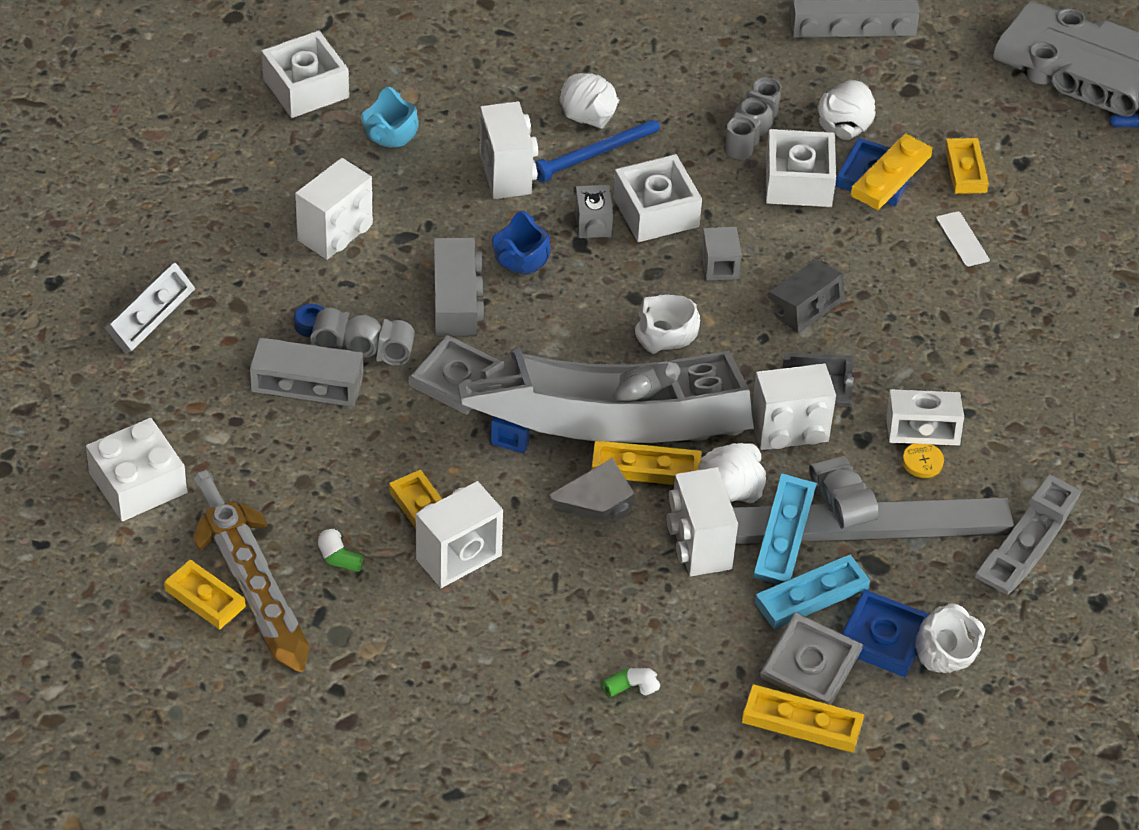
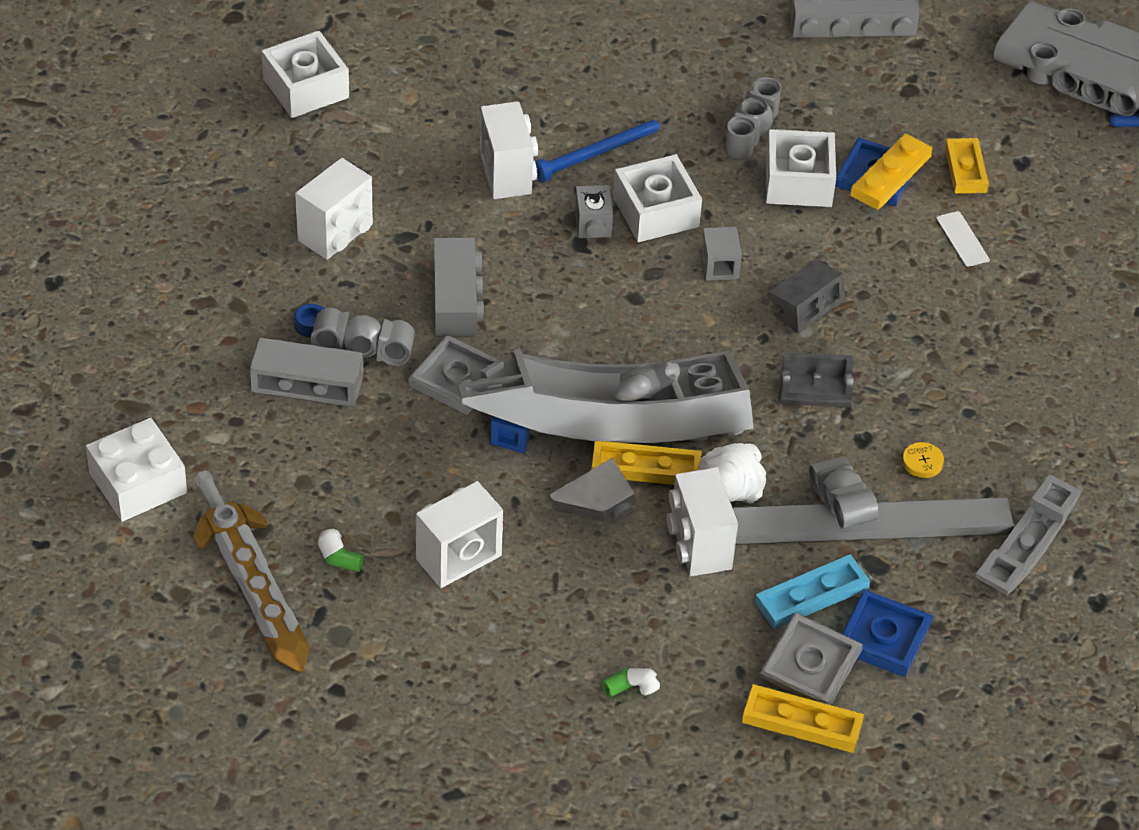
(149, 307): plate -> none
(204, 594): yellow plate -> none
(390, 119): medium azure cap -> none
(413, 494): yellow plate -> none
(522, 245): blue cap -> none
(588, 99): white hair -> none
(668, 324): white hair -> none
(784, 529): medium azure plate -> none
(793, 406): white brick -> none
(847, 103): white hair -> none
(924, 417): white brick -> none
(944, 639): white hair -> none

